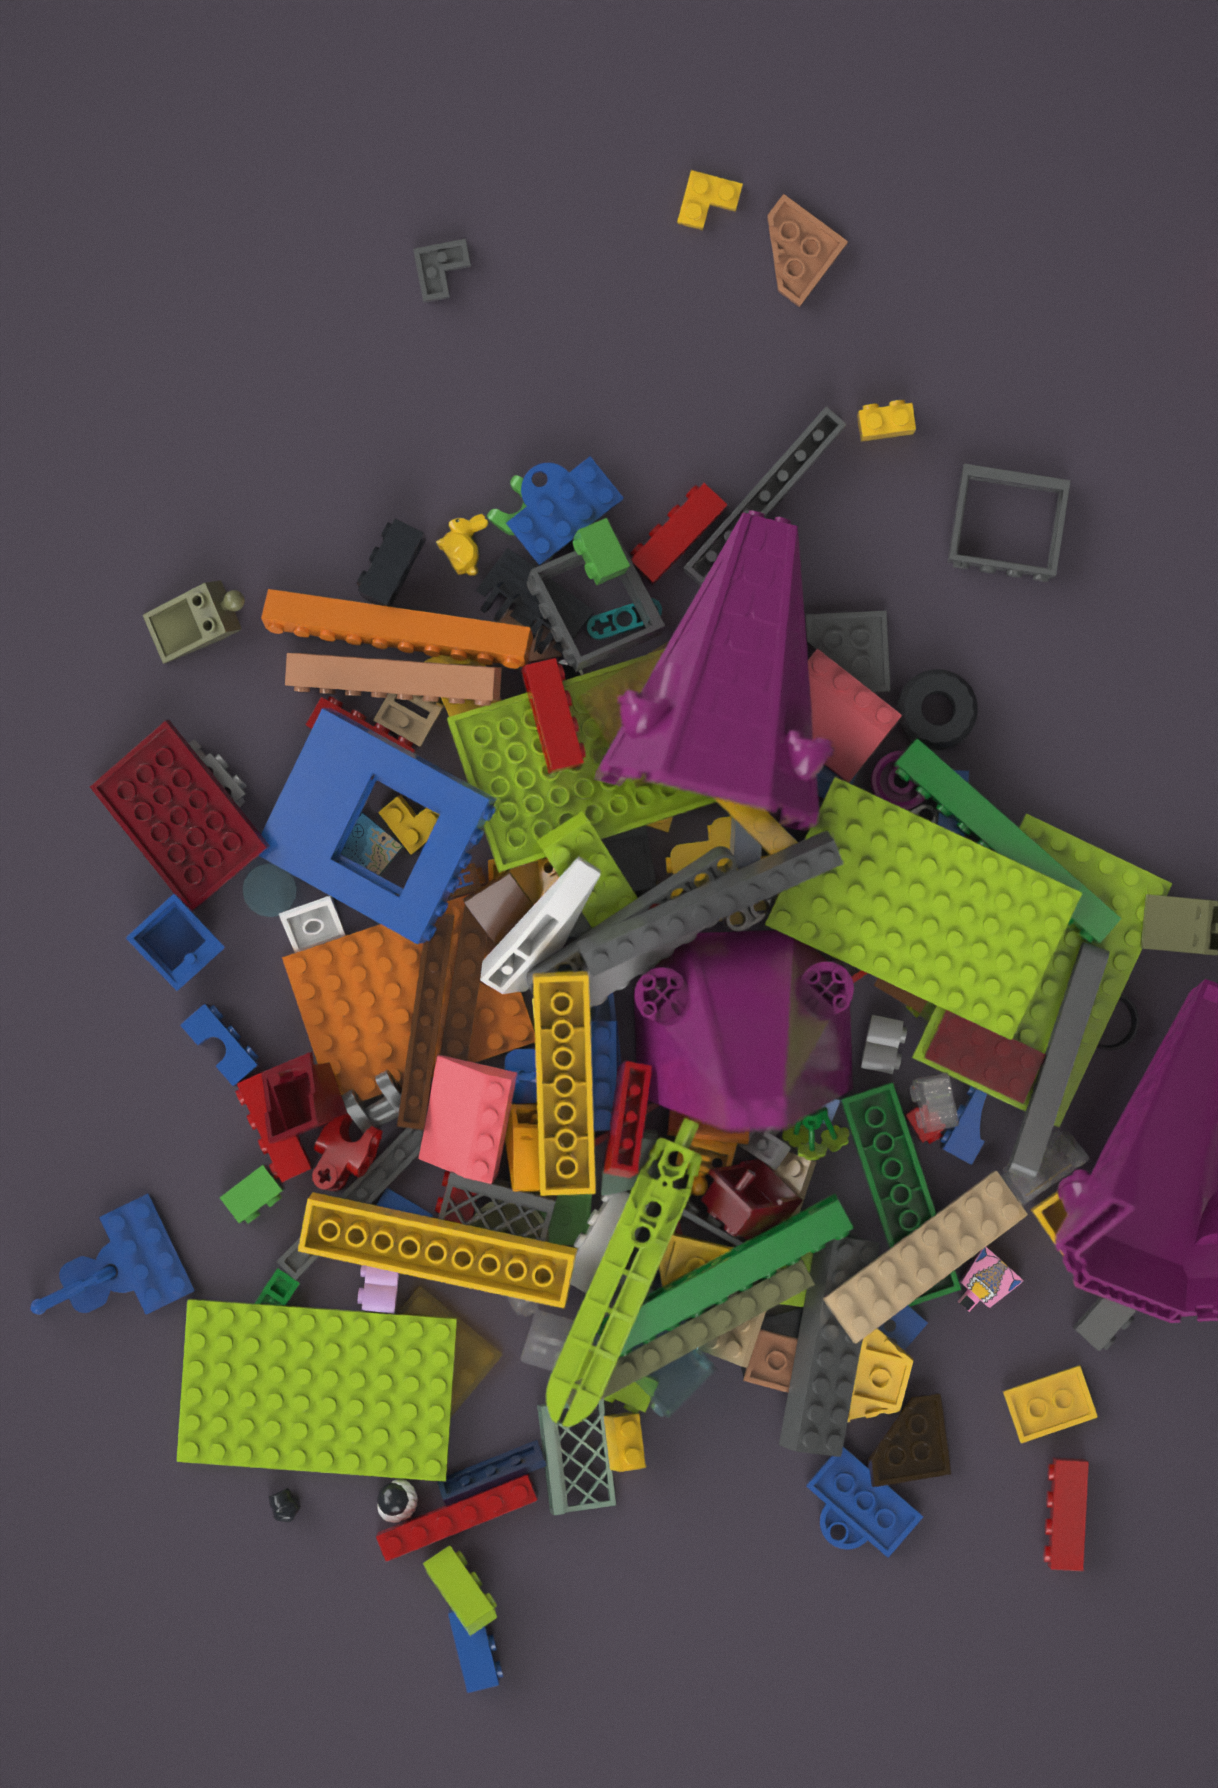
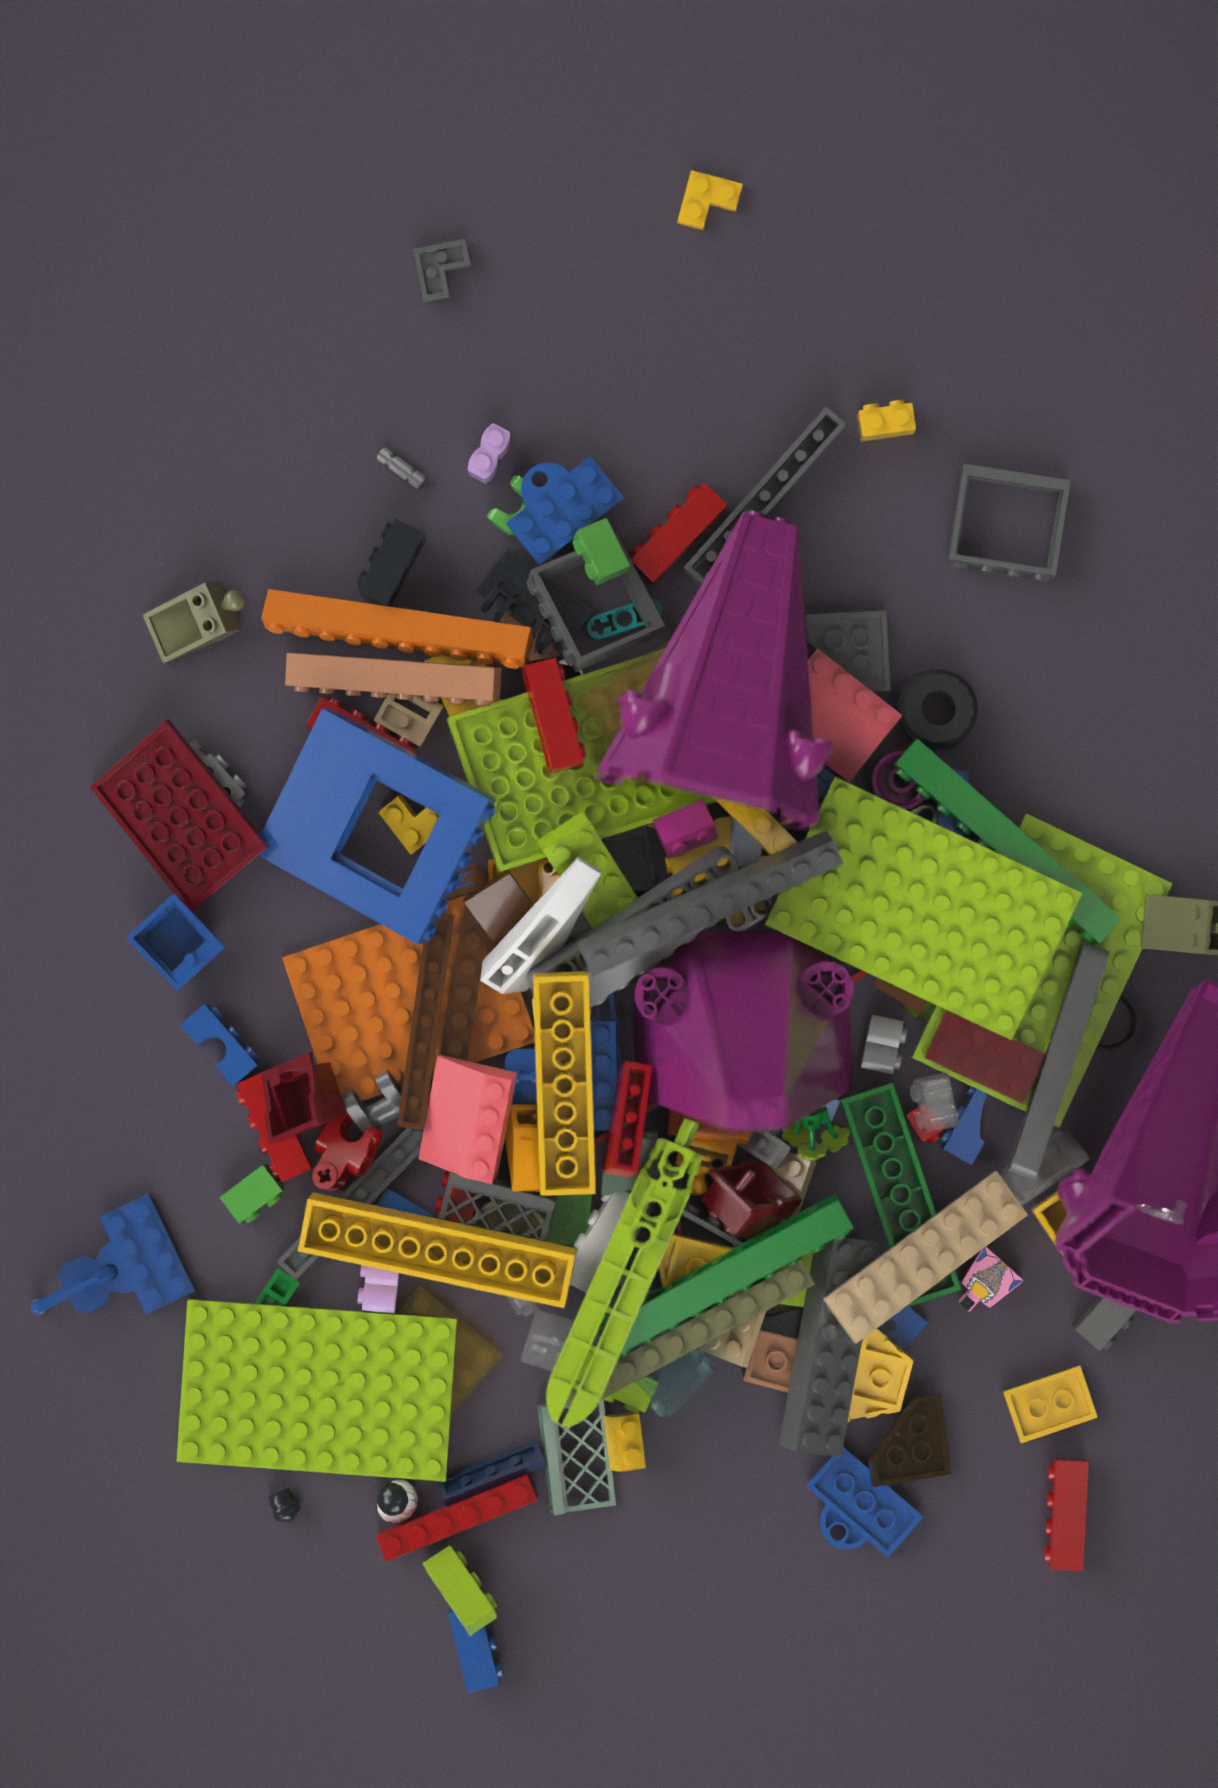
(269, 890): clear light blue tile -> none
(312, 924): white slope -> none
(371, 845): tile -> none
(400, 467): none -> light grey axle
(460, 546): yellow animal -> none
(485, 459): none -> lavender brick
(685, 829): none -> dark pink brick
(800, 249): nougat plate -> none
(1172, 1216): none -> clear bar

